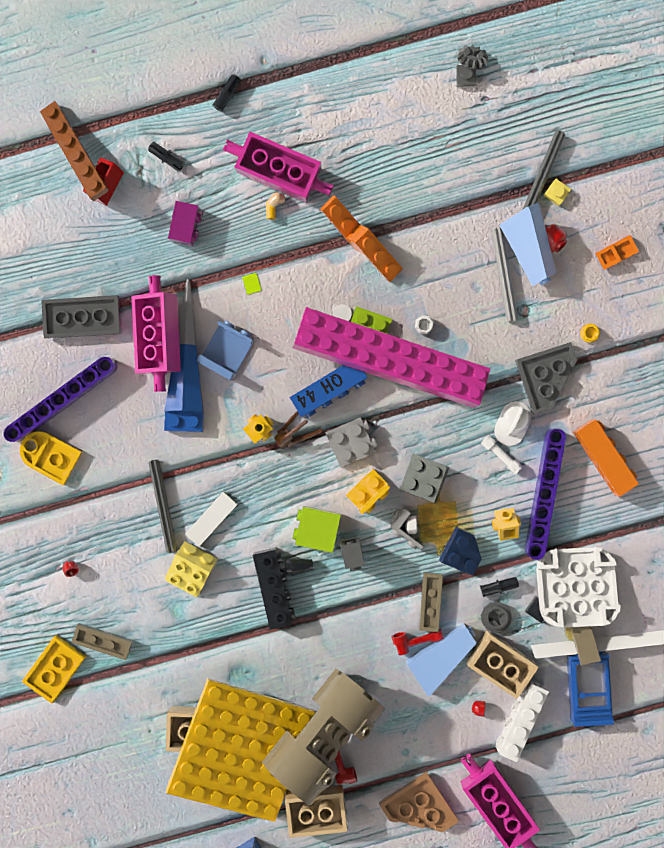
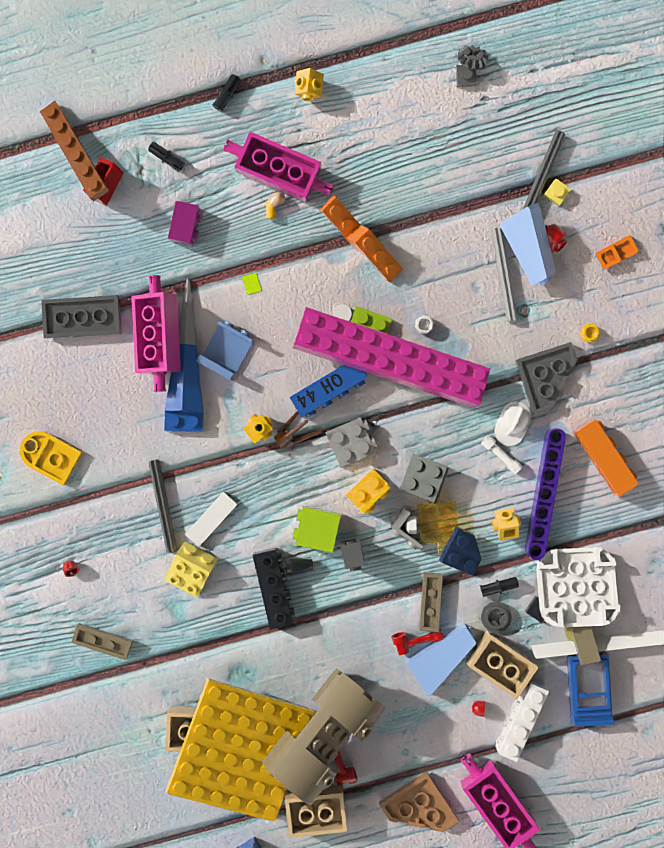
(52, 403): dark purple beam -> none
(54, 669): yellow tile -> none
(309, 84): none -> yellow brick

